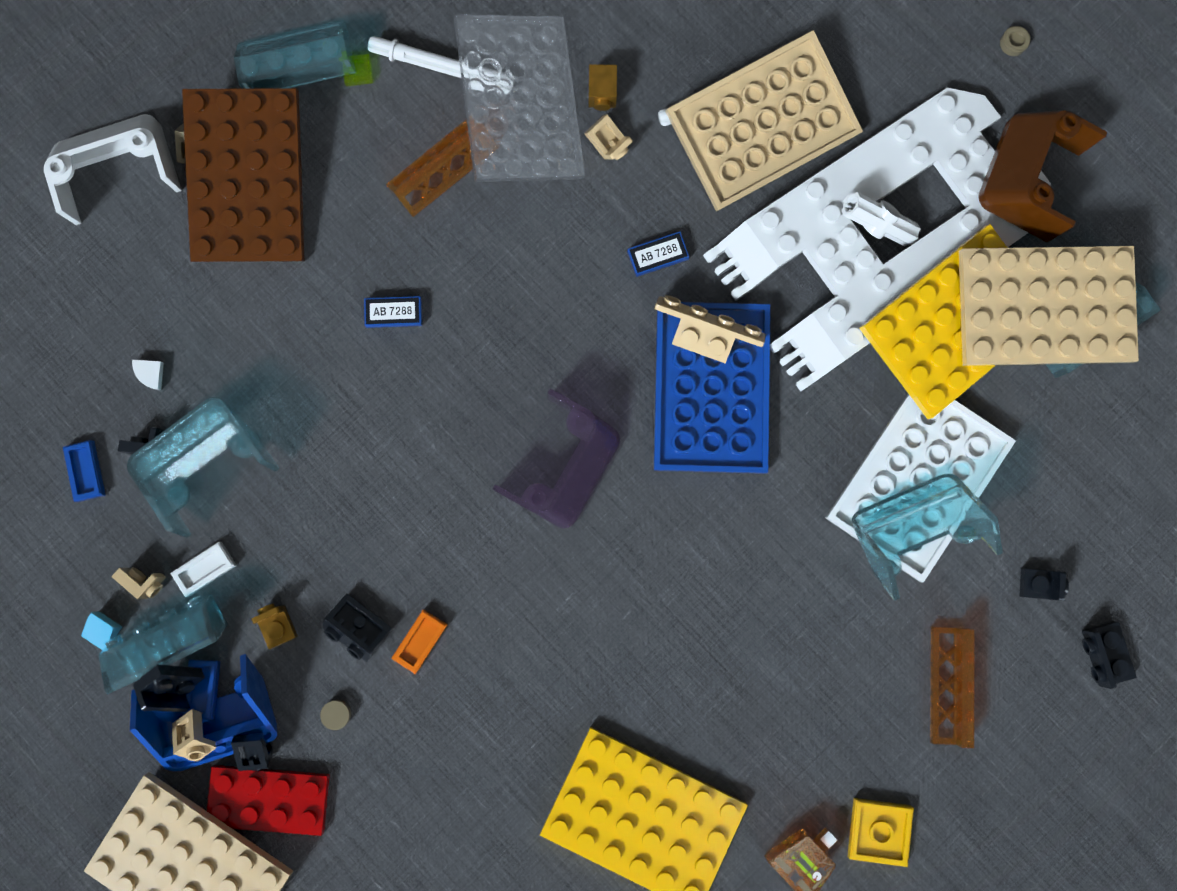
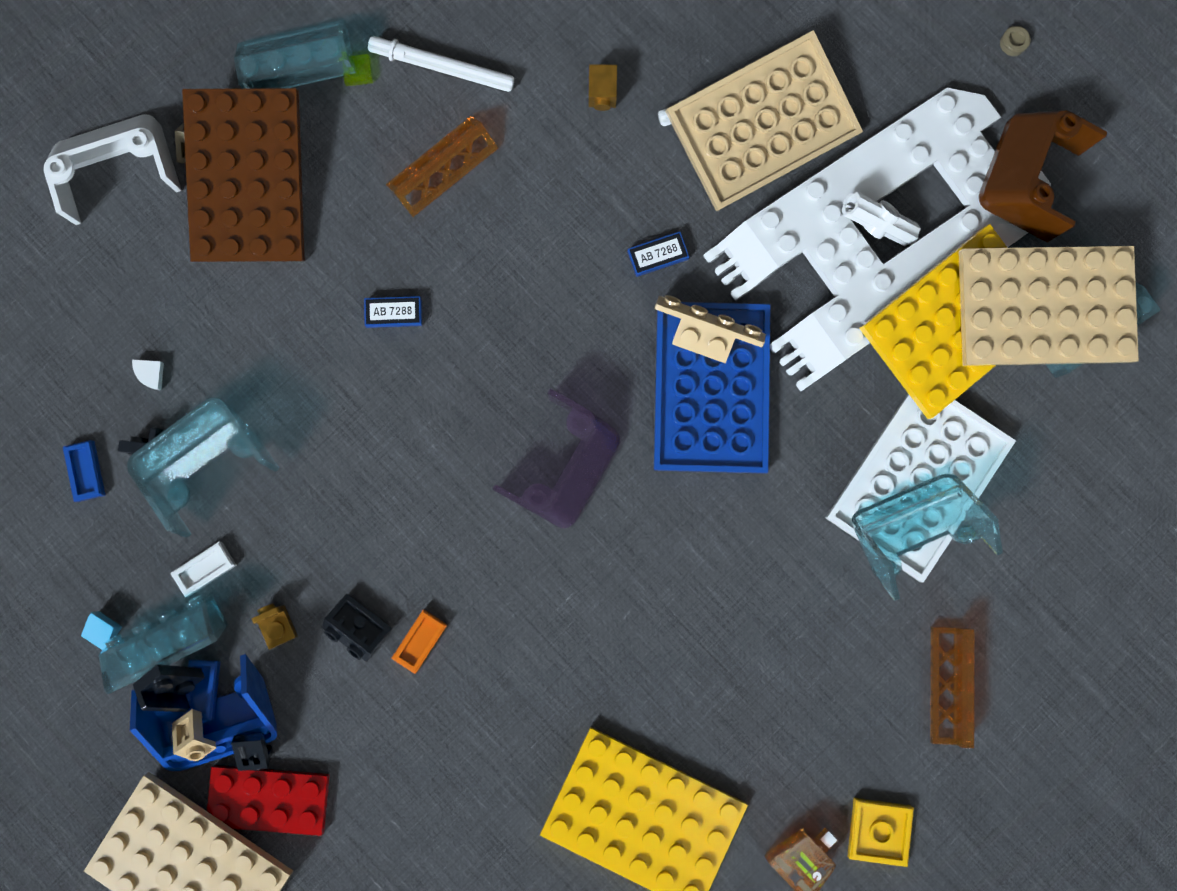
(134, 582): tan bracket -> none
(335, 714): dark tan tile -> none
(519, 98): clear plate -> none
(608, 139): tan bracket -> none
(1043, 584): black bracket -> none
(1108, 654): black bracket -> none

